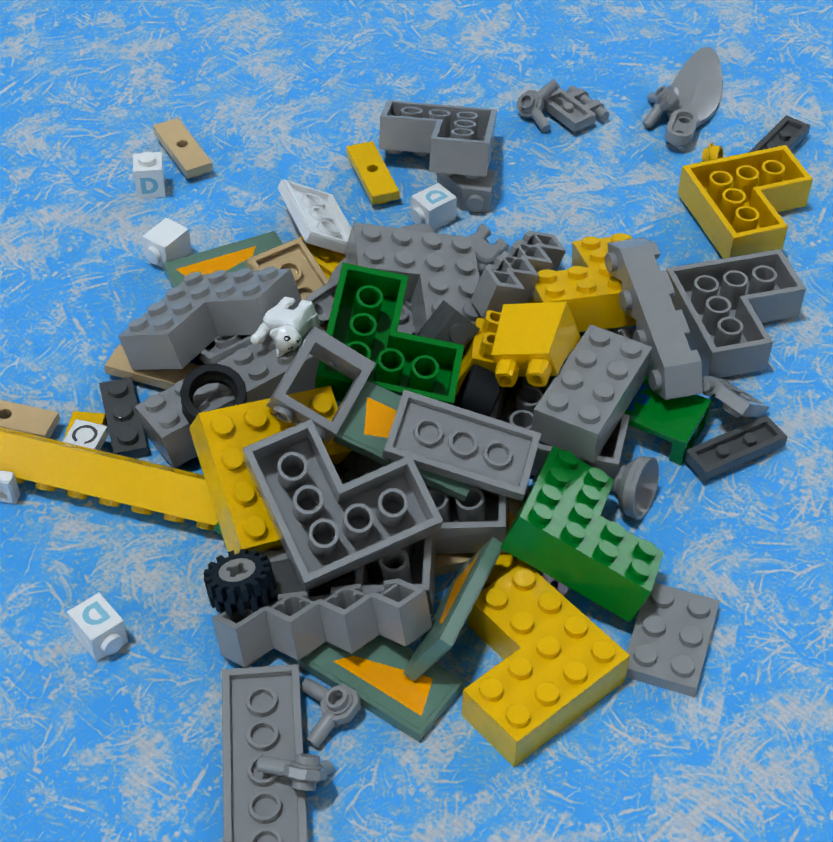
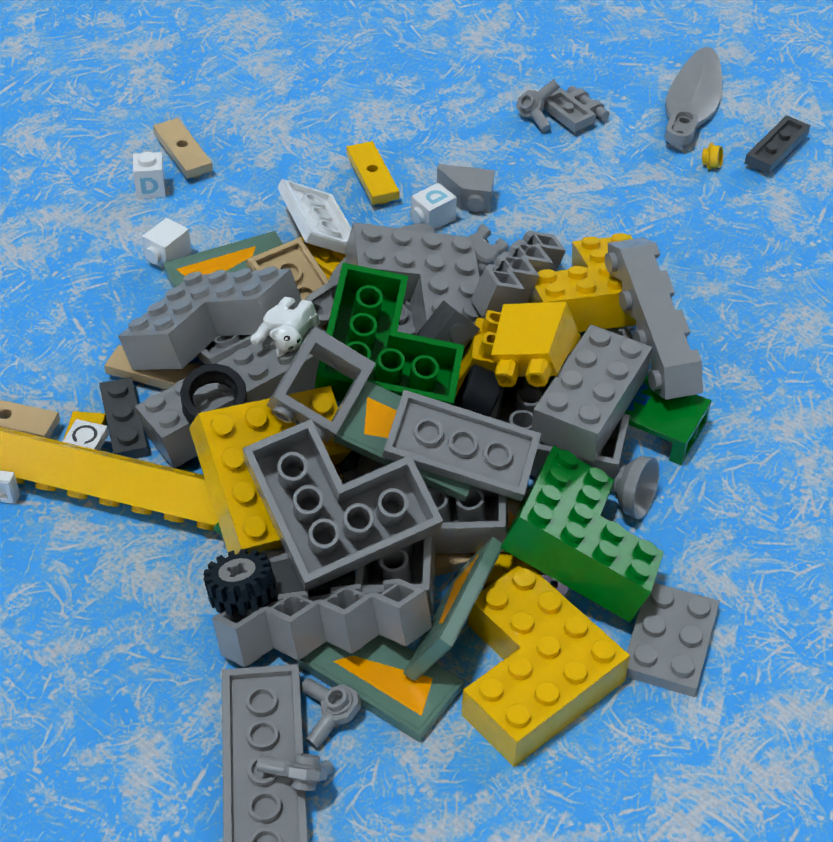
(97, 627): white brick -> none
(453, 136): light grey brick -> none
(665, 99): light grey piece -> none
(728, 304): light grey brick -> none
(735, 400): light grey plate -> none
(735, 448): dark grey plate -> none
(741, 196): yellow brick -> none

